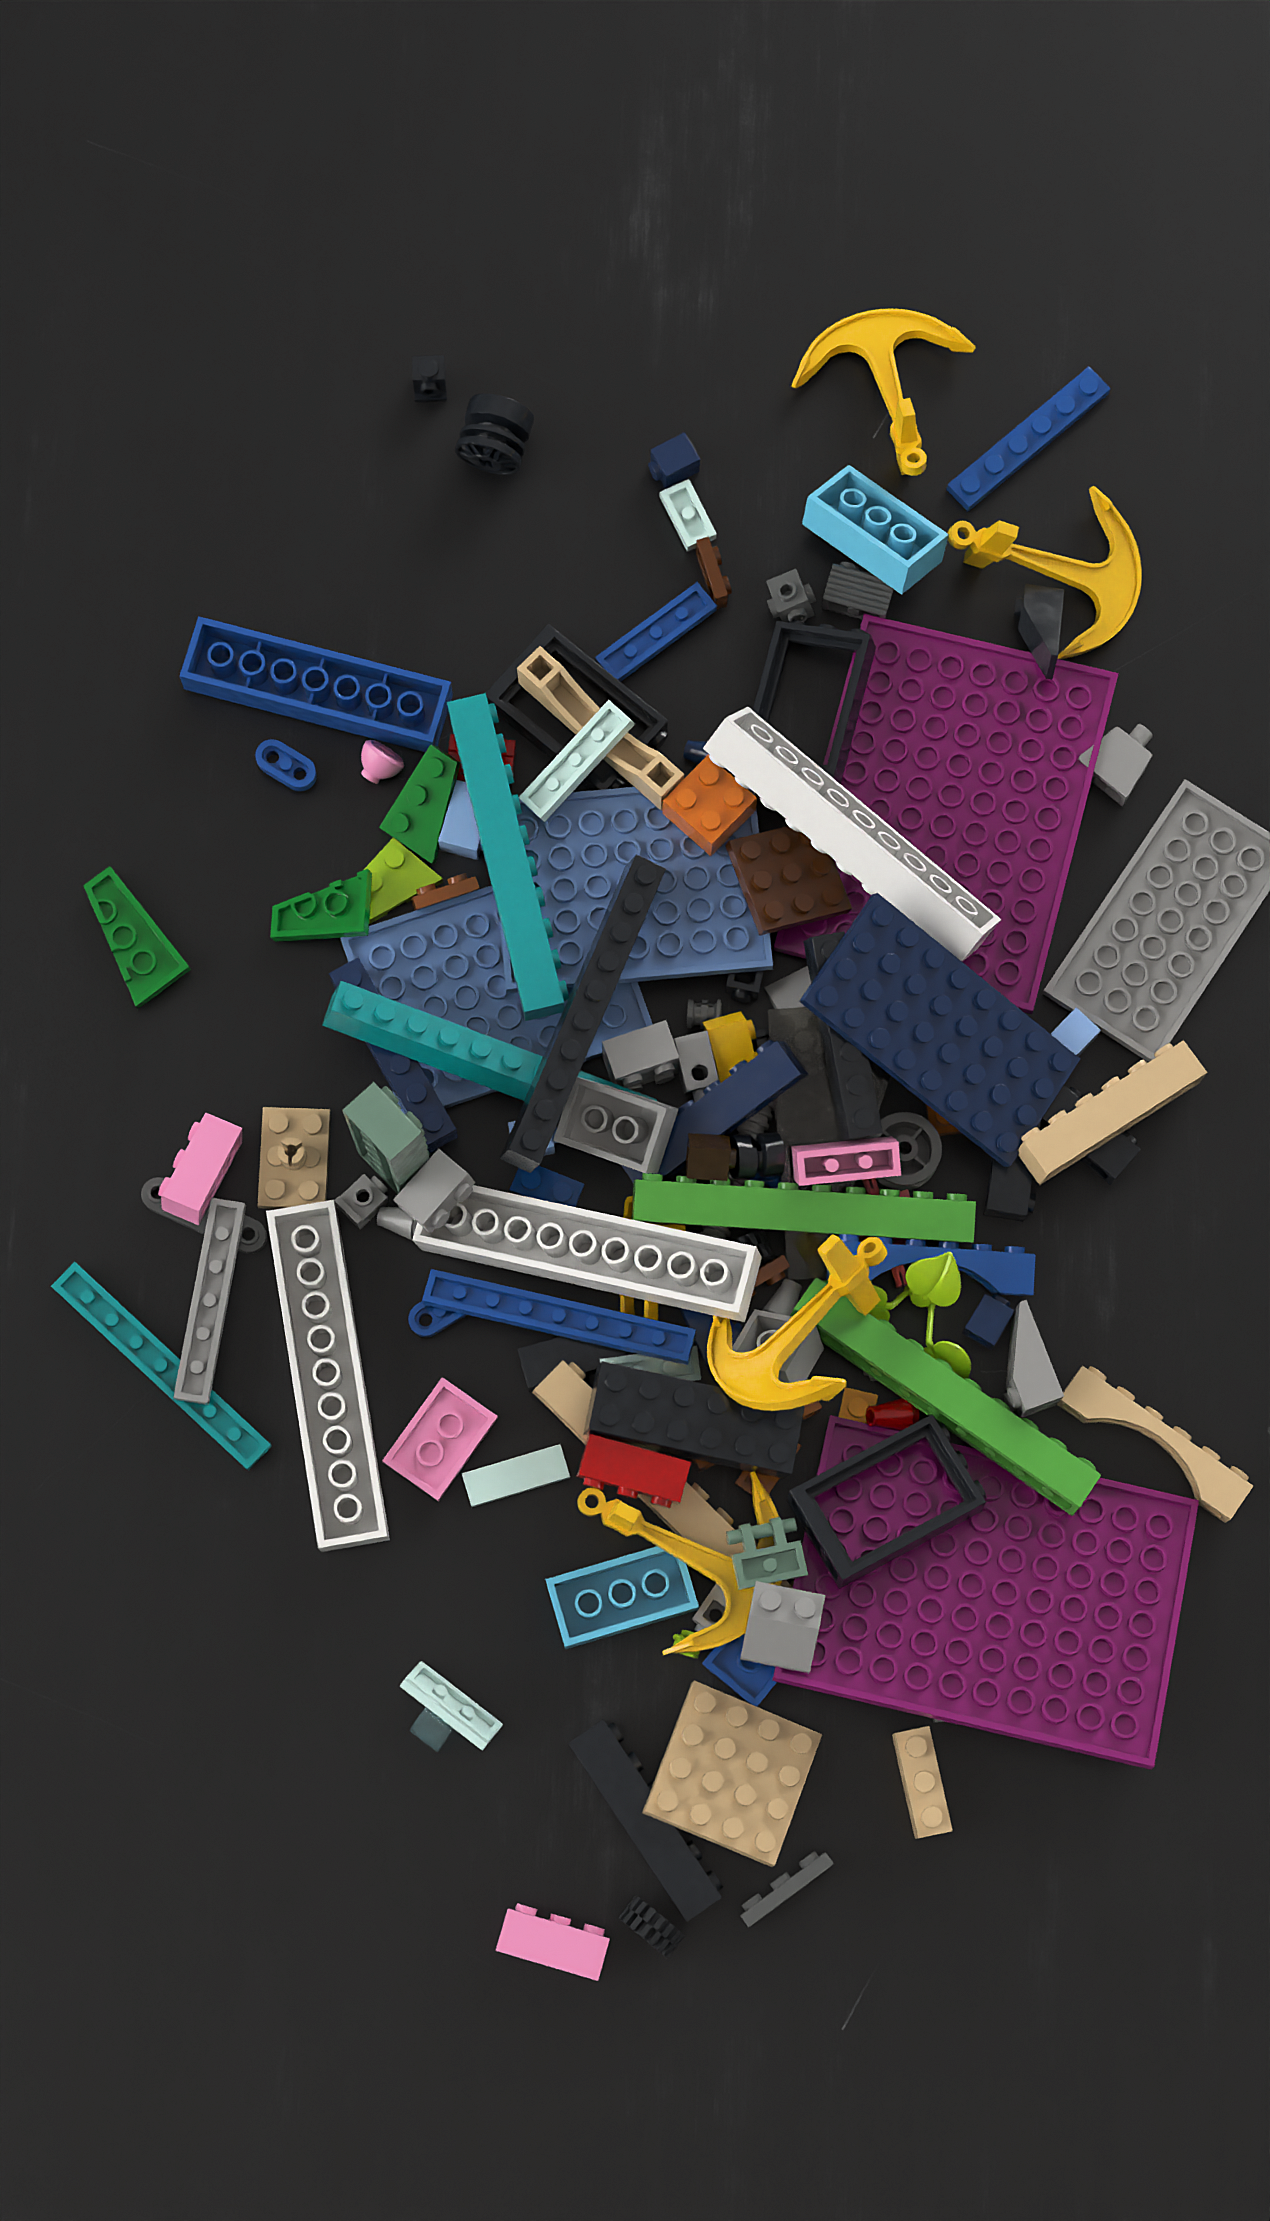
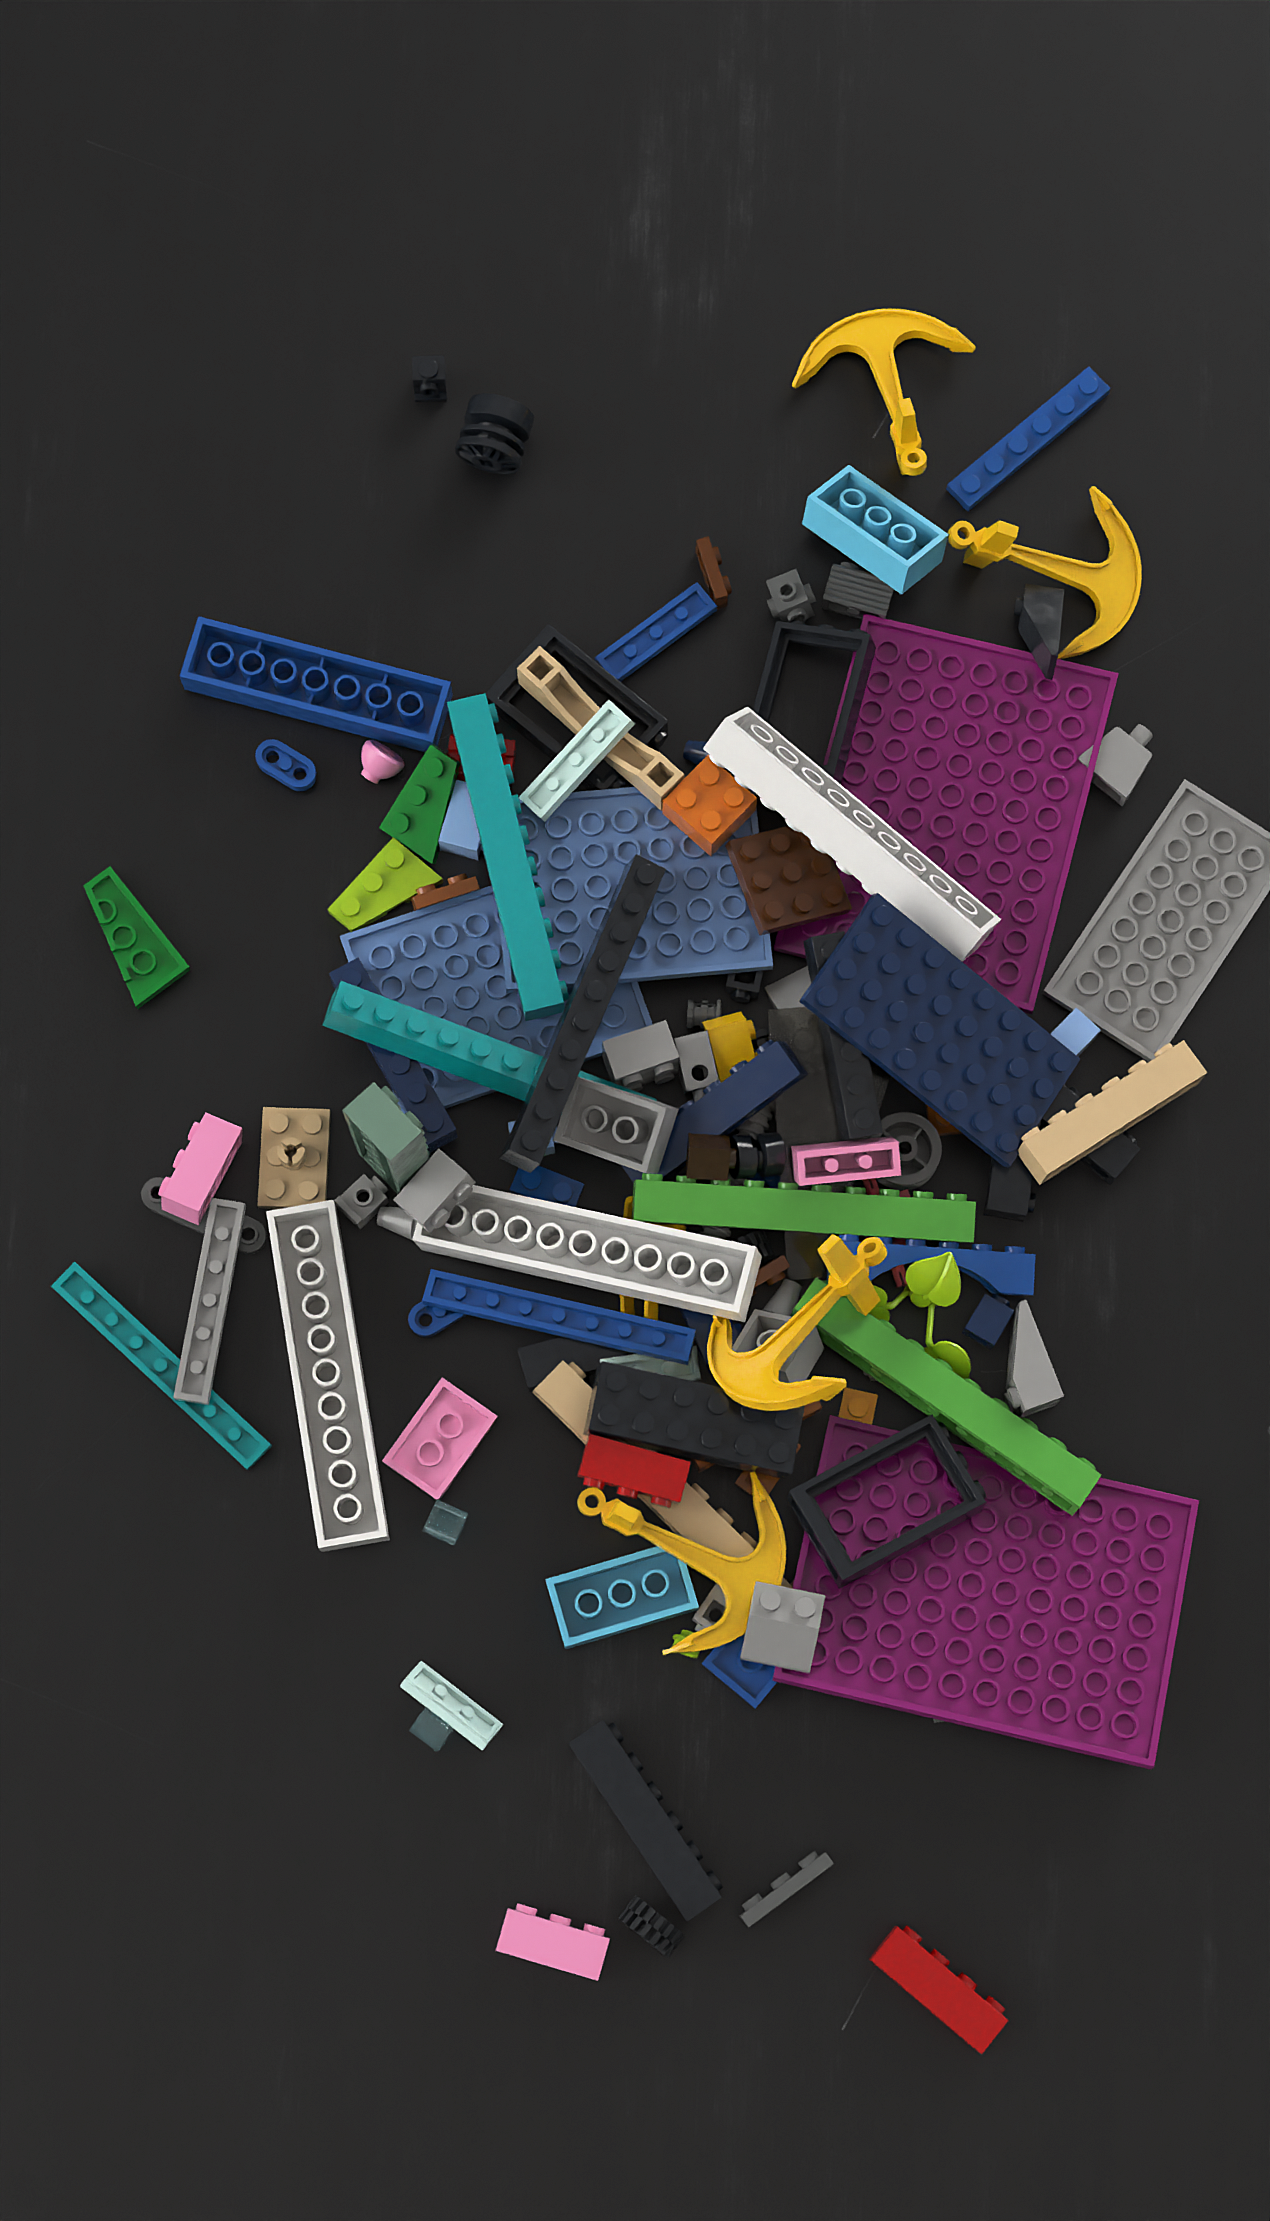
(328, 913): green wing -> none
(445, 1522): none -> clear light blue brick
(516, 1475): light aqua tile -> none
(674, 461): dark blue brick -> none
(687, 514): light aqua plate -> none
(732, 1773): tan plate -> none
(770, 1563): sand green plate -> none
(893, 1414): red cone -> none
(922, 1782): tan brick -> none
(938, 1989): none -> red brick
(1213, 1484): tan arch -> none

